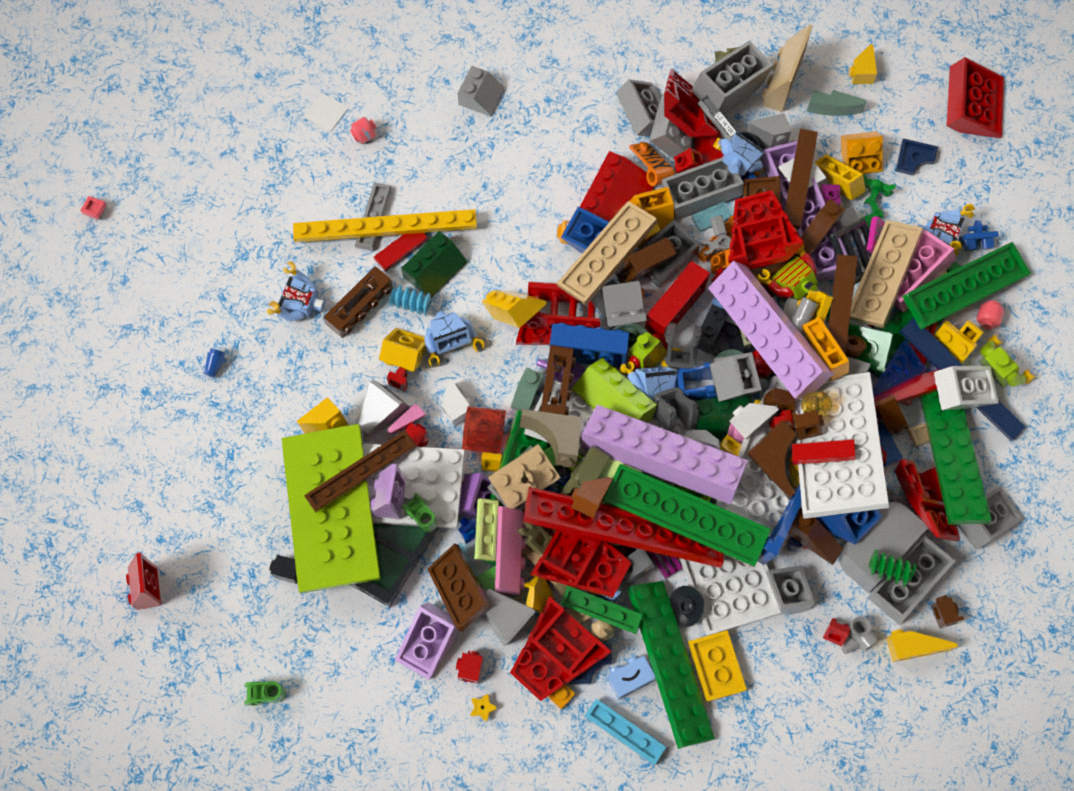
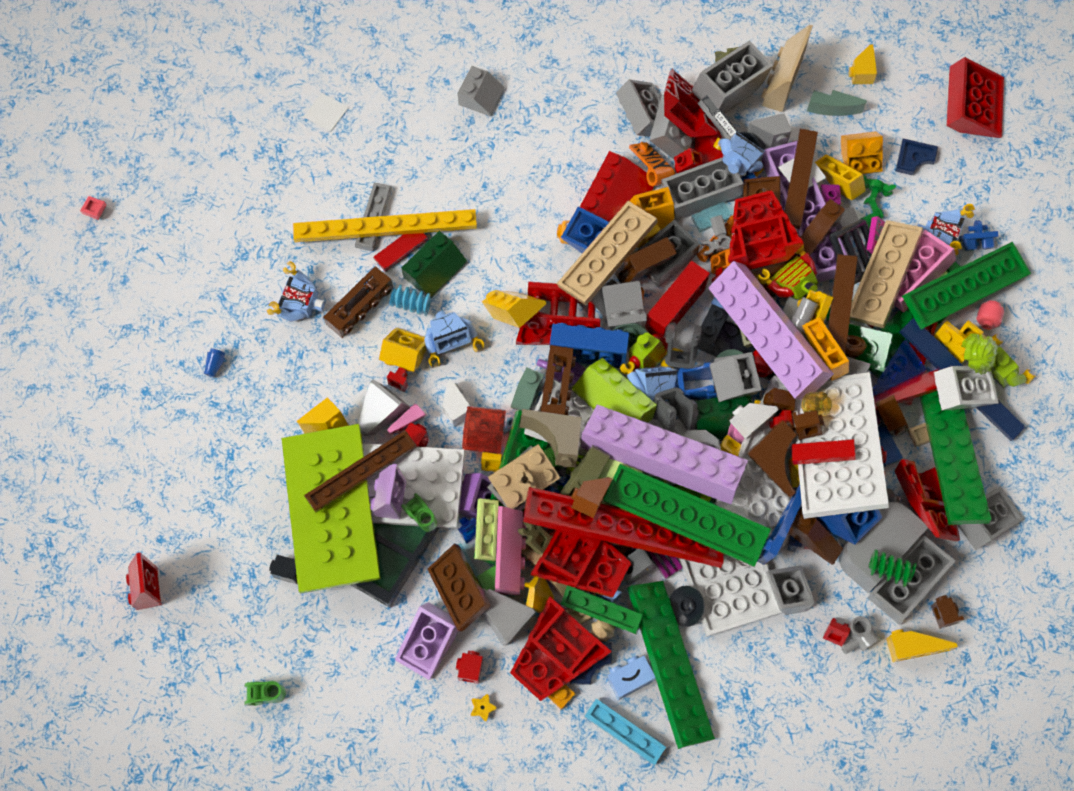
(363, 130): coral head -> none
(717, 666): yellow plate -> none
(980, 352): none -> lime hair

